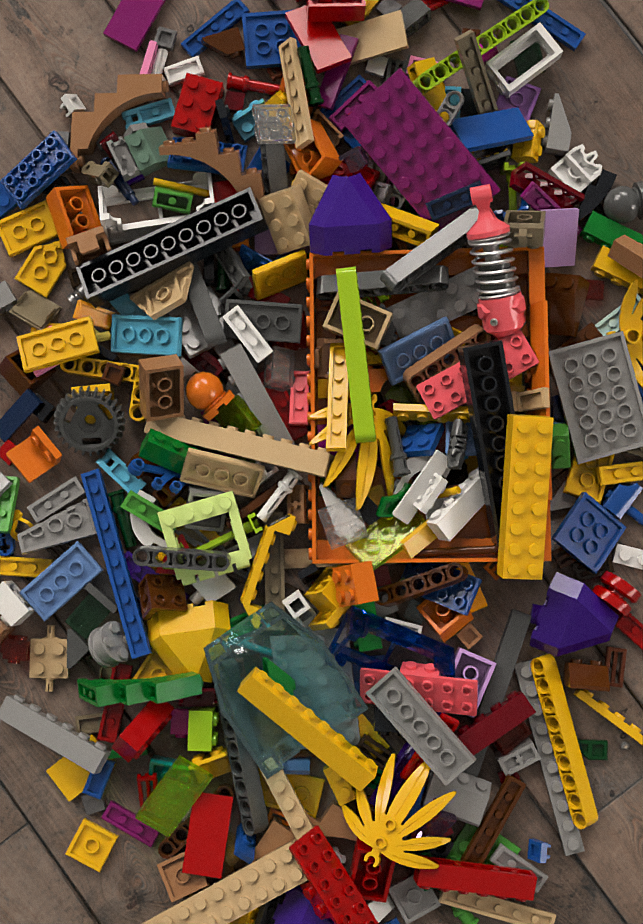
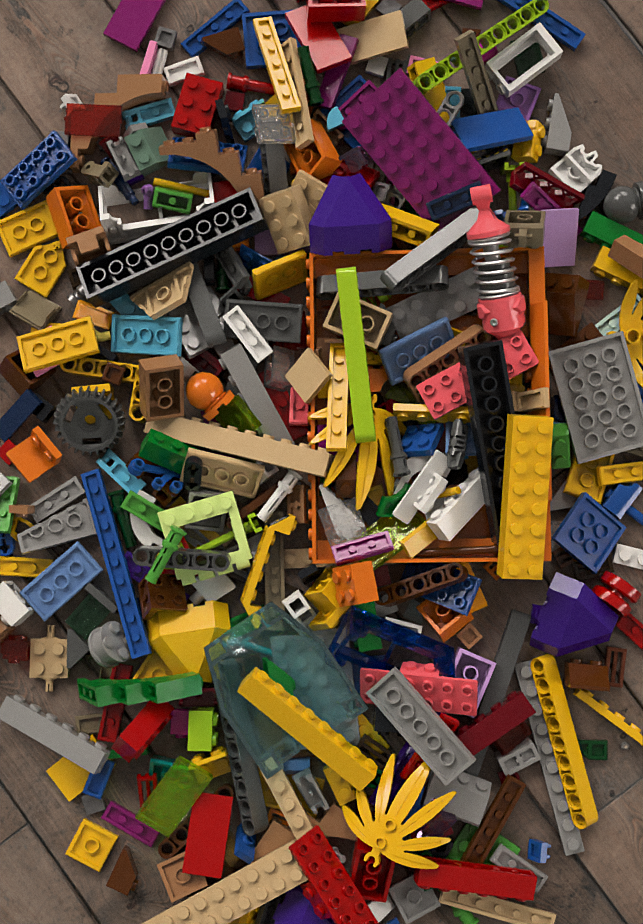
(21, 510): none -> medium nougat plate
(93, 120): none -> clear red piece
(124, 873): none -> reddish brown slope
(148, 192): none -> medium lavender arm
(170, 545): none -> bright green pin
(196, 474): none -> black beam
(276, 65): none -> yellow plate
(308, 375): none -> tan tile
(310, 790): none -> light grey hinge
(334, 119): none -> medium azure tile
(362, 548): none -> tile

